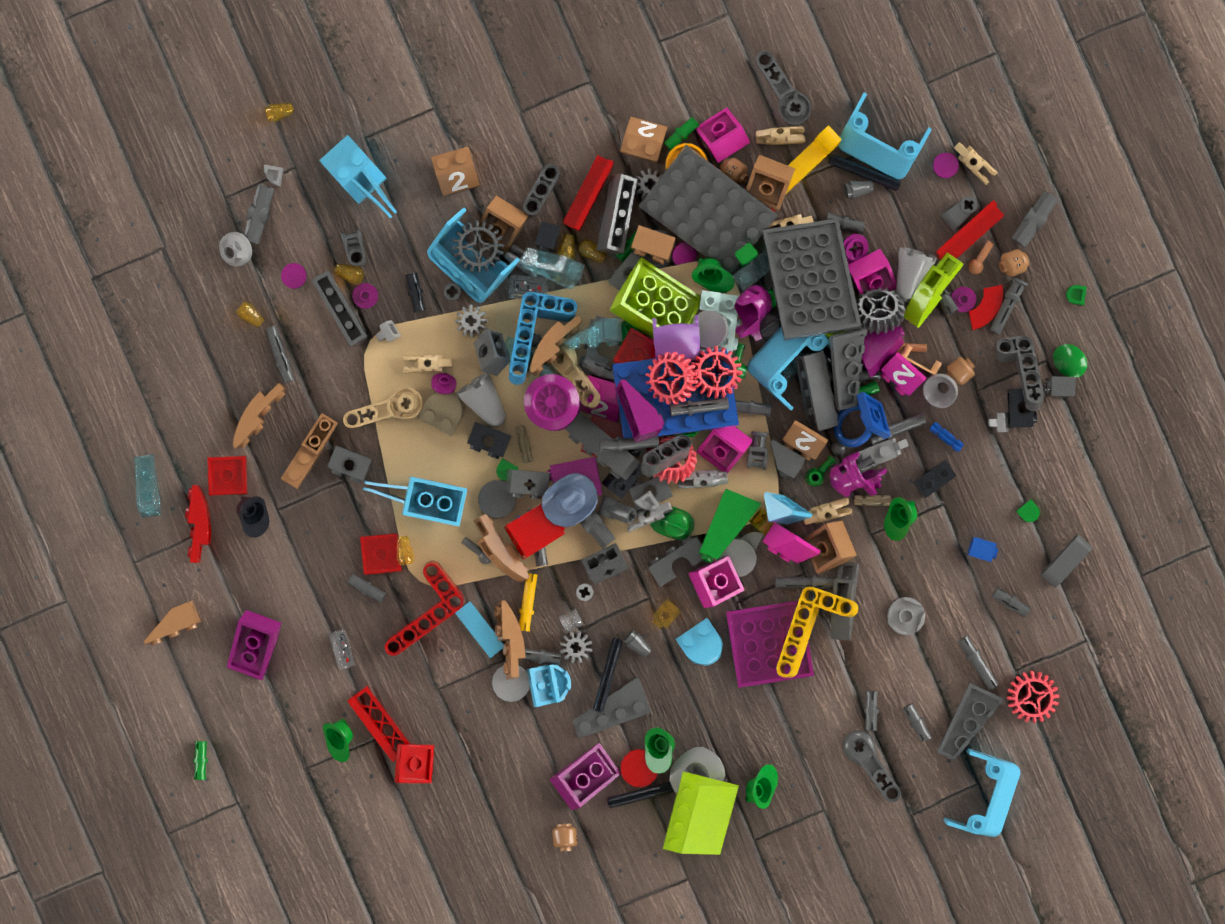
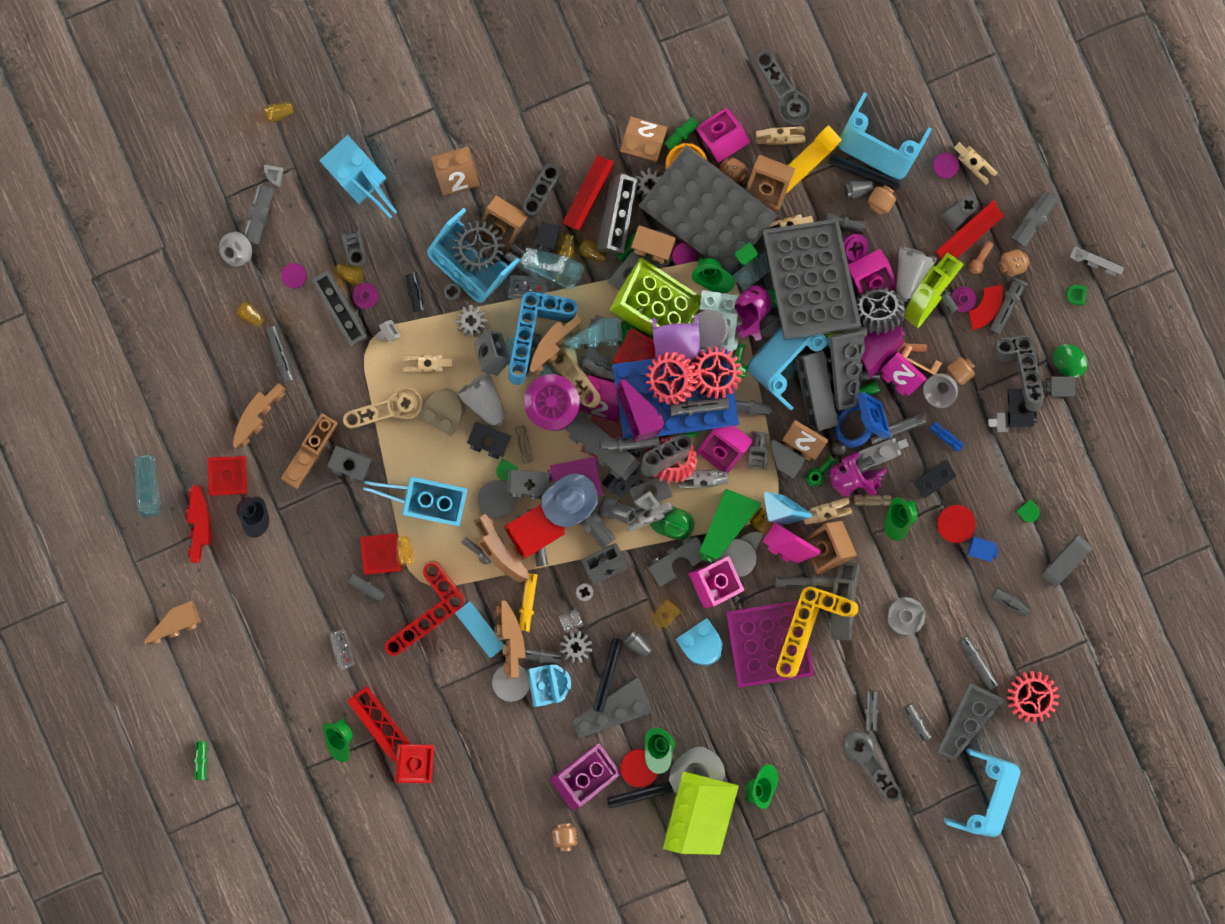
(253, 644): magenta slope -> none
(443, 383): magenta piece -> none
(881, 200): none -> medium nougat head
(956, 523): none -> red tile
(1096, 261): none -> light grey hinge

